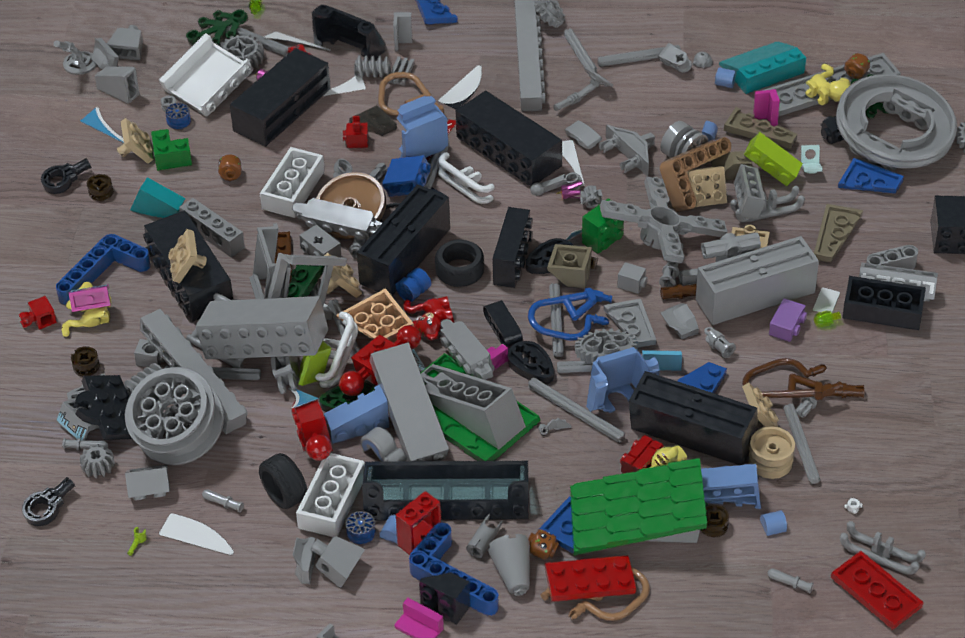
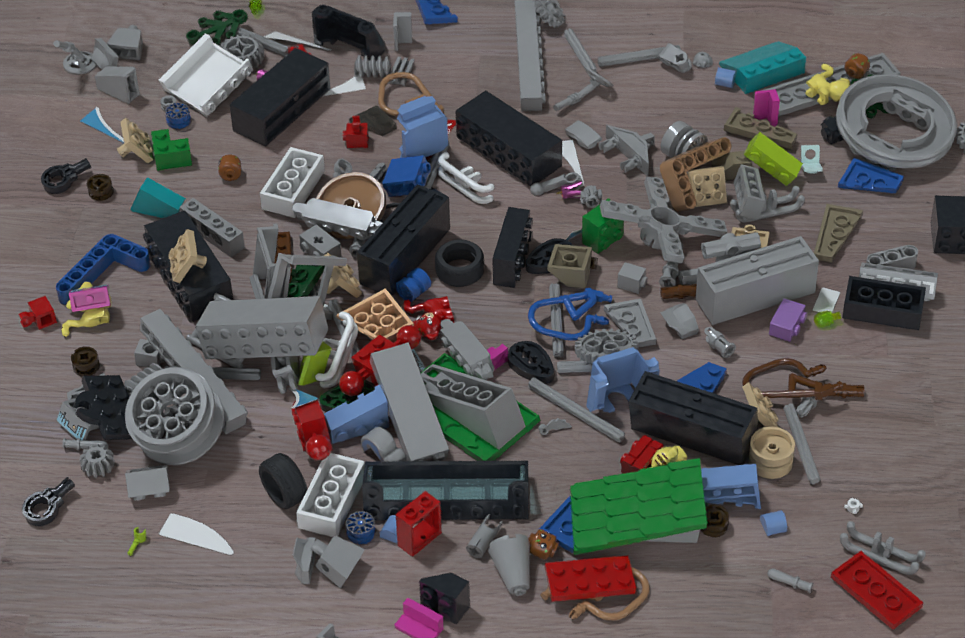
(226, 501): light grey piece -> none
(426, 562): blue beam -> none
(462, 90): white sticker -> none
(502, 323): black beam -> none
(667, 359): medium azure panel -> none
(710, 130): medium blue brick -> none

